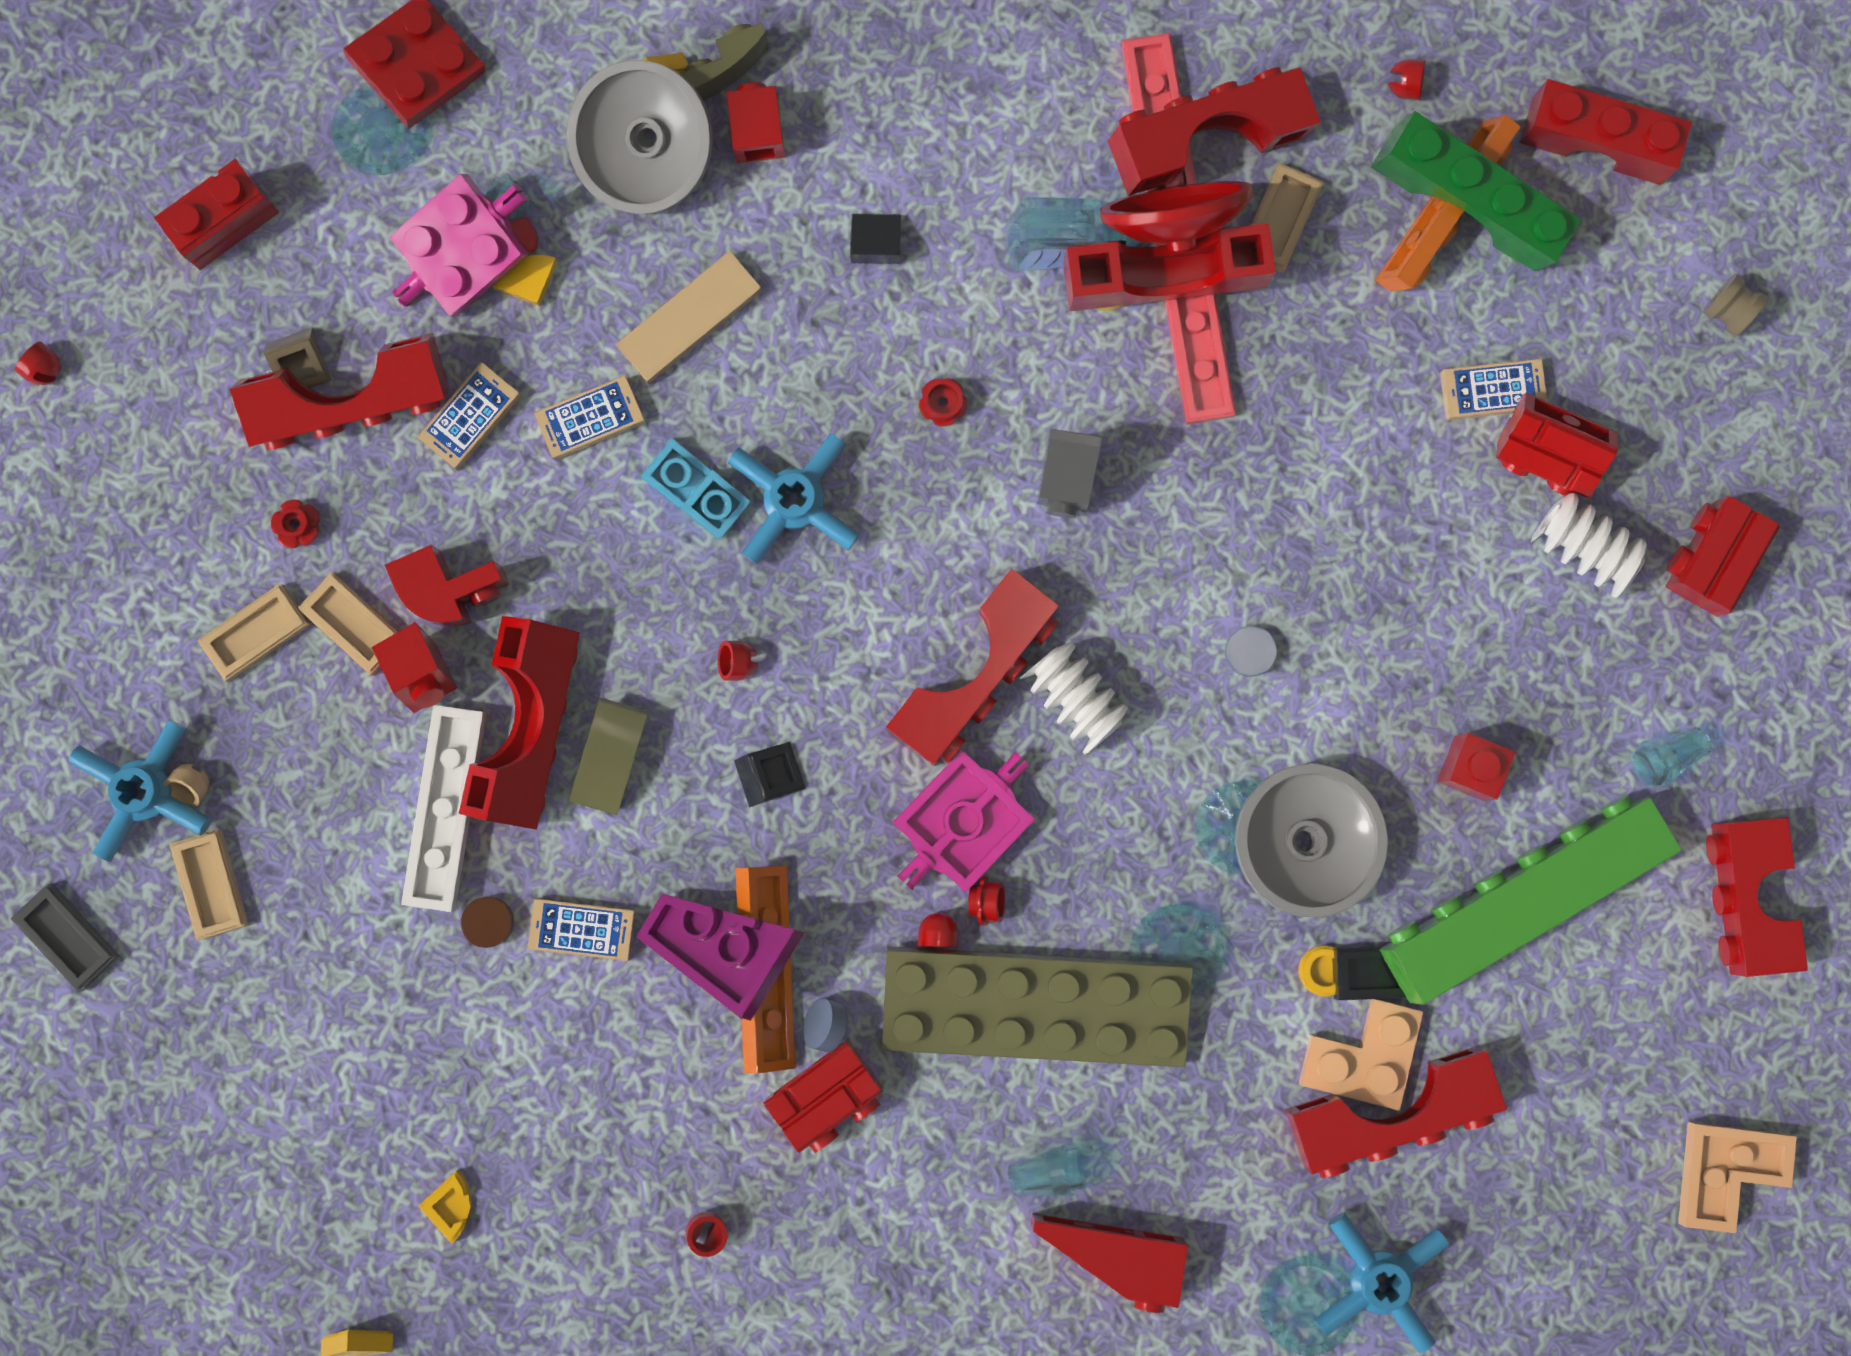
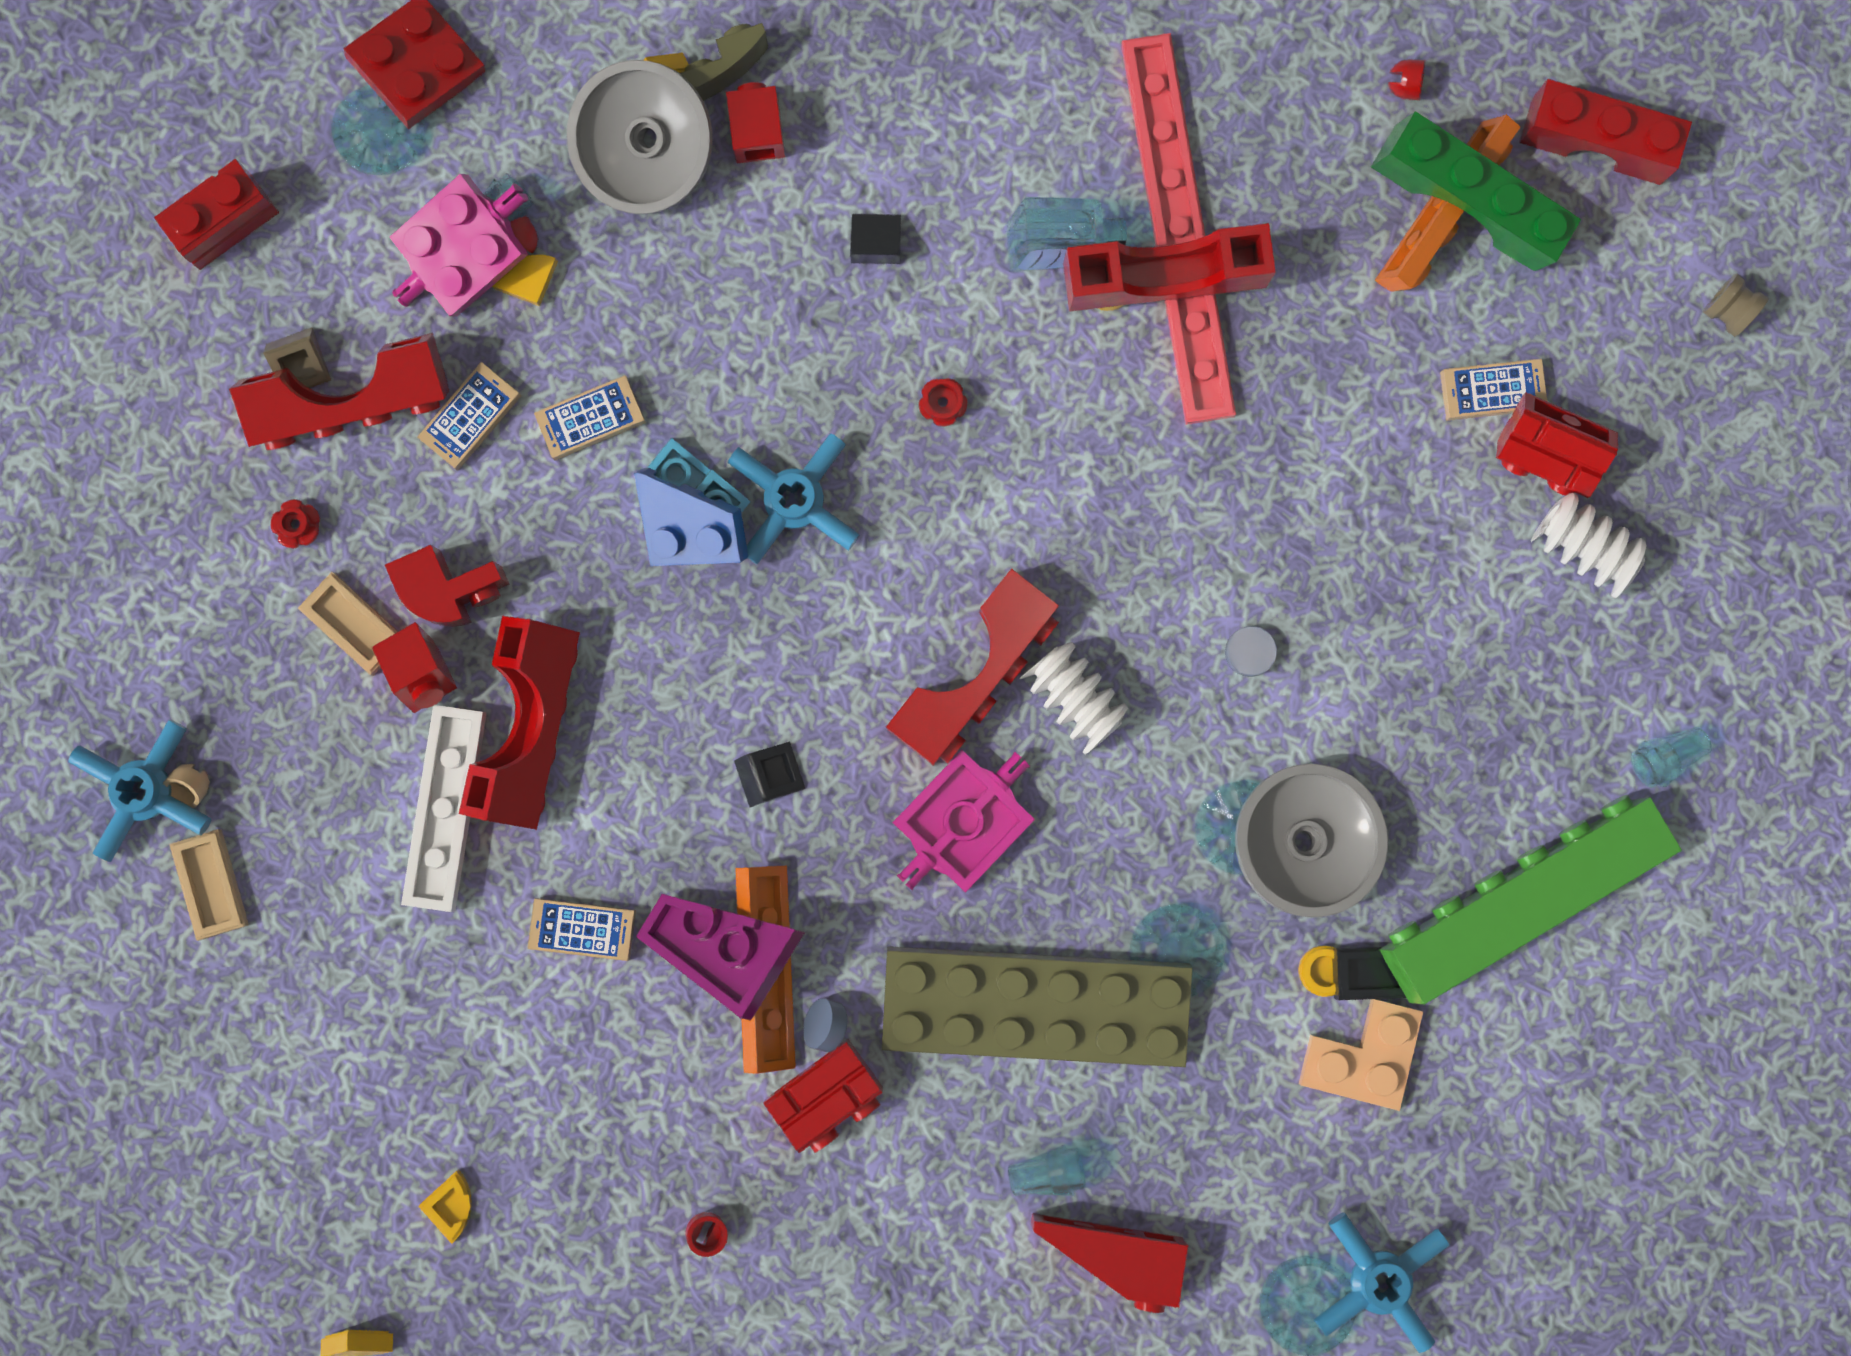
(39, 365): red hinge -> none
(65, 937): dark grey tile -> none
(253, 632): tan tile -> none
(487, 922): reddish brown tile -> none
(608, 756): olive slope -> none
(687, 525): none -> wing
(689, 317): tan tile -> none
(735, 660): red hinge -> none
(938, 931): red hinge -> none
(987, 901): red plate -> none
(1068, 472): dark grey slope -> none
(1178, 212): red dish -> none
(1266, 112): red arch -> none
(1286, 209): tan tile -> none
(1455, 1093): red arch -> none
(1476, 767): red brick -> none
(1719, 1161): light nougat plate -> none
(1720, 555): red brick -> none
(1743, 857): red arch -> none

